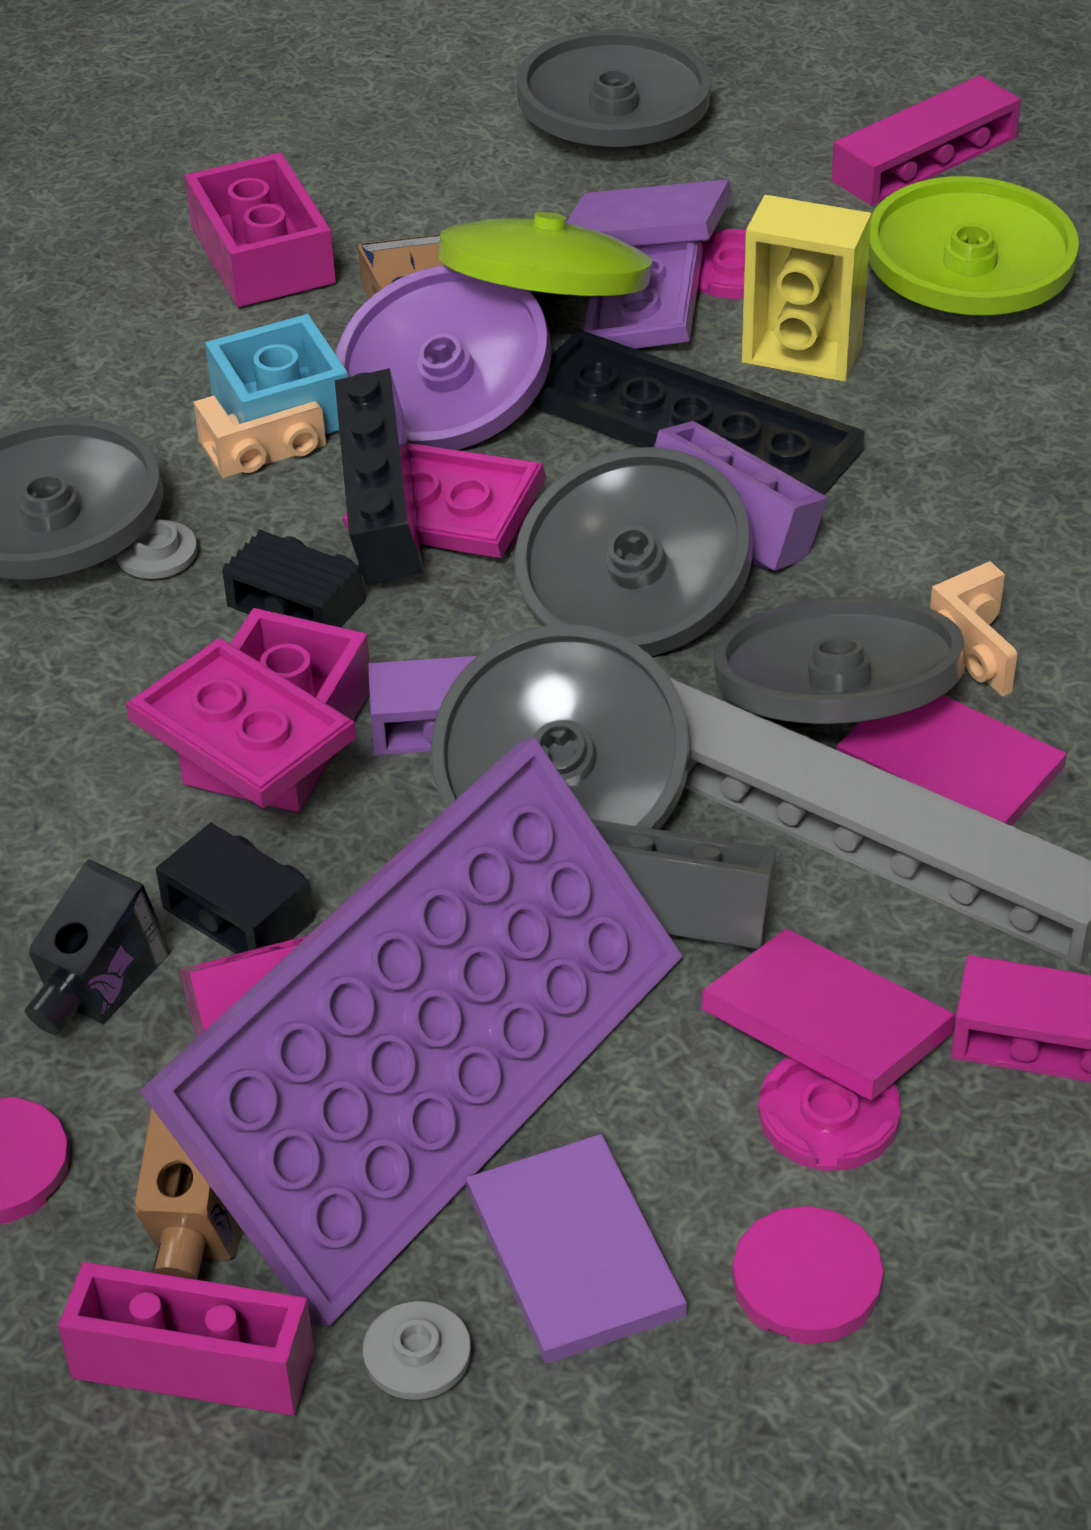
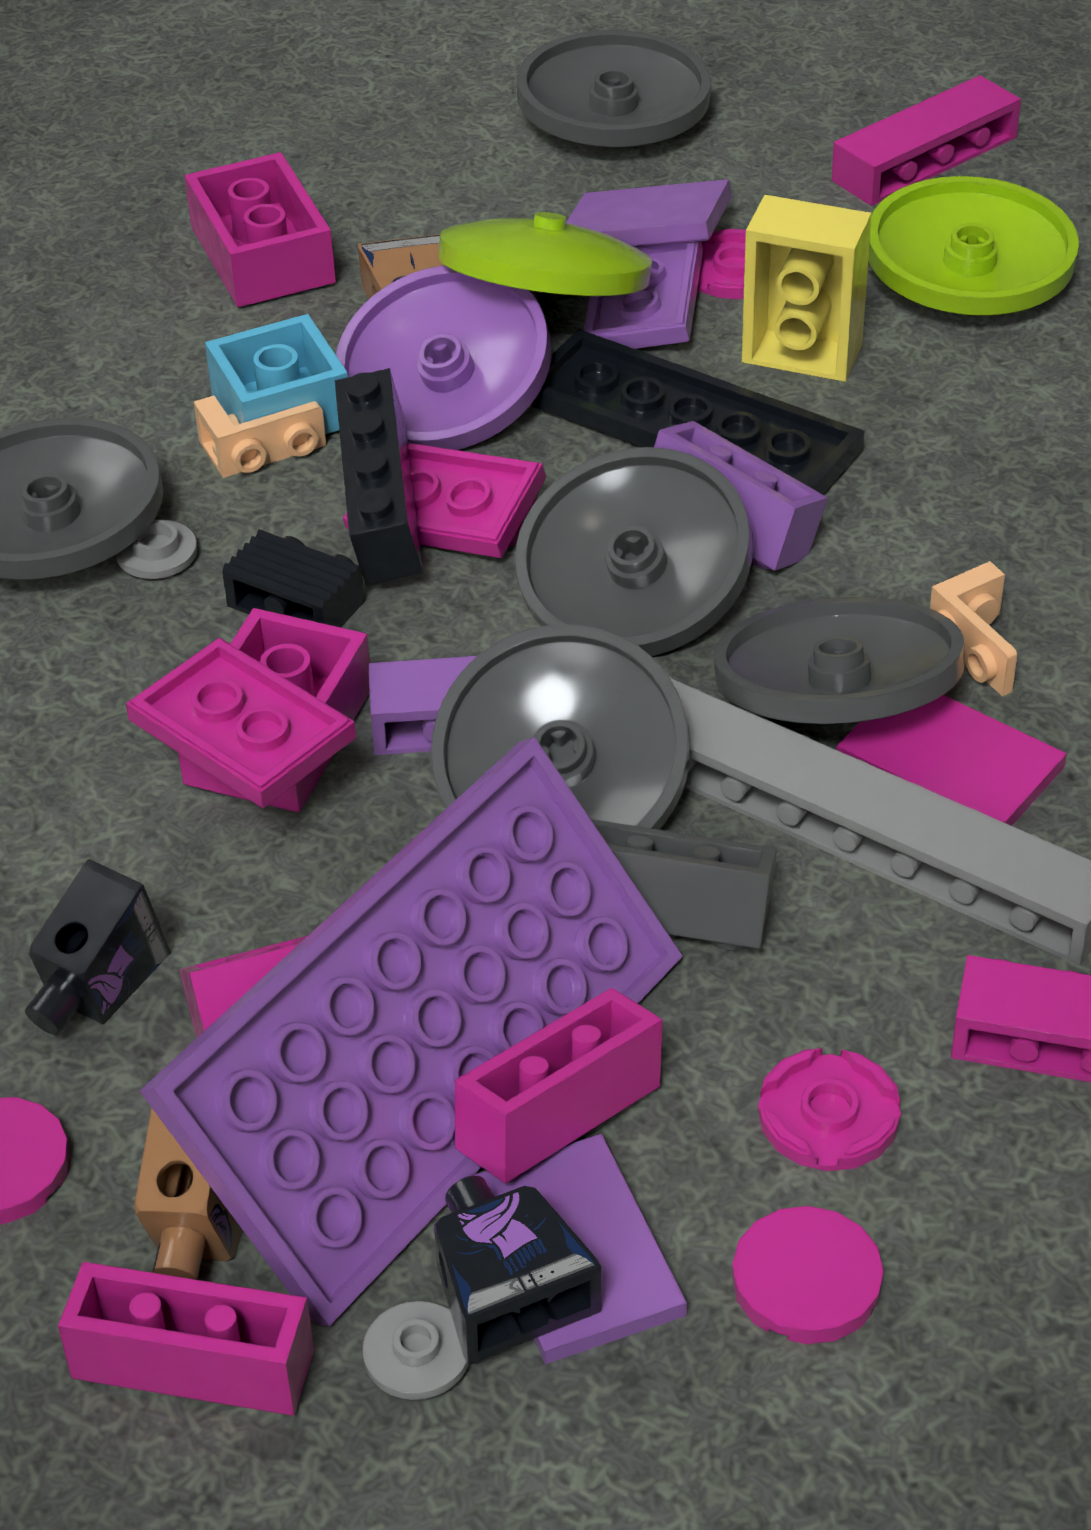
(234, 891): black brick -> none
(510, 1268): none -> black torso
(557, 1084): none -> dark pink brick
(828, 1013): dark pink tile -> none

